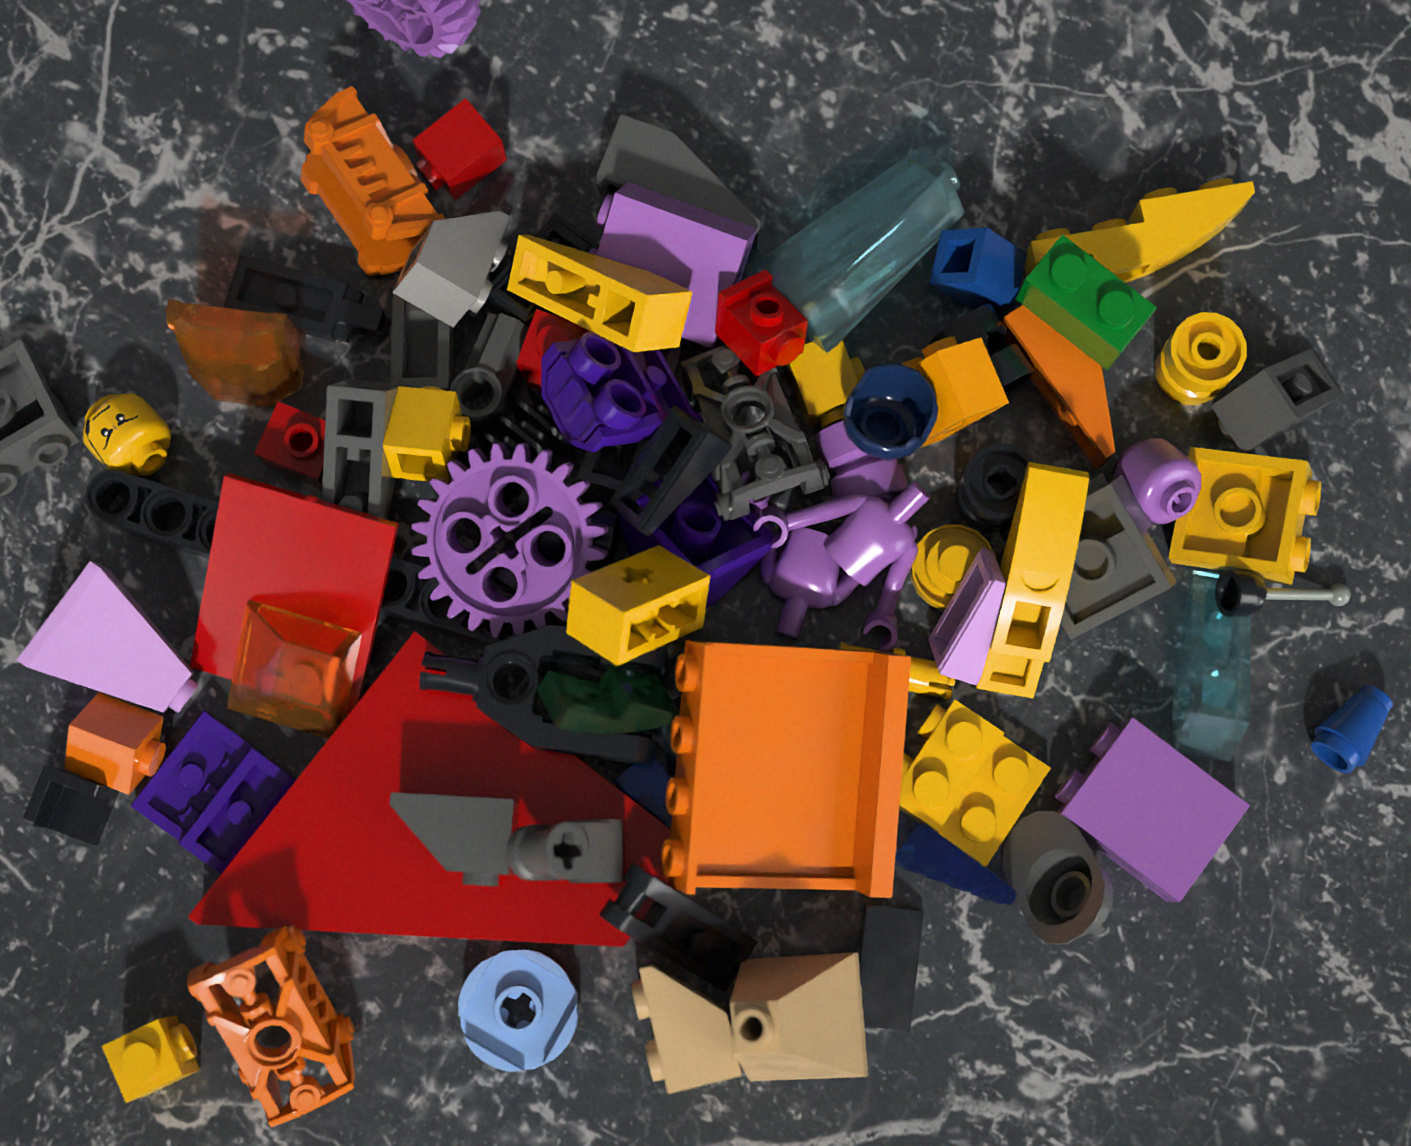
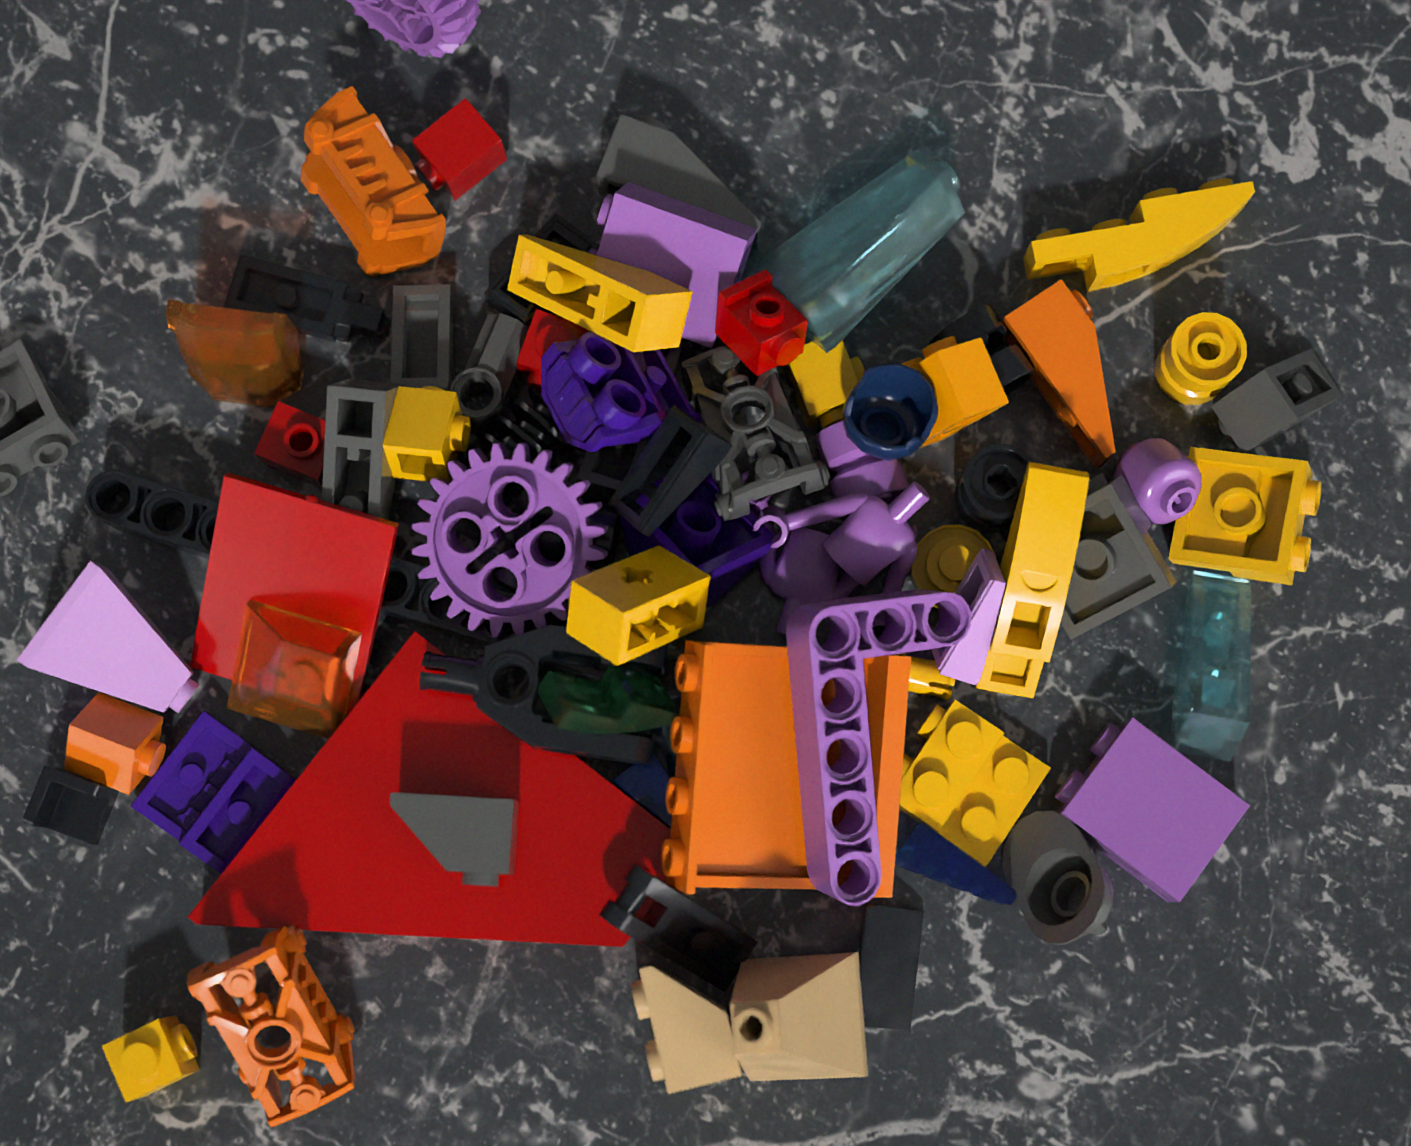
(126, 434): yellow head -> none
(451, 264): light grey slope -> none
(485, 1018): light blue plate -> none
(568, 851): dark grey piece -> none
(847, 720): none -> medium lavender beam
(978, 267): blue brick -> none
(1085, 302): green brick -> none
(1243, 592): black hinge -> none
(1352, 730): blue cone -> none

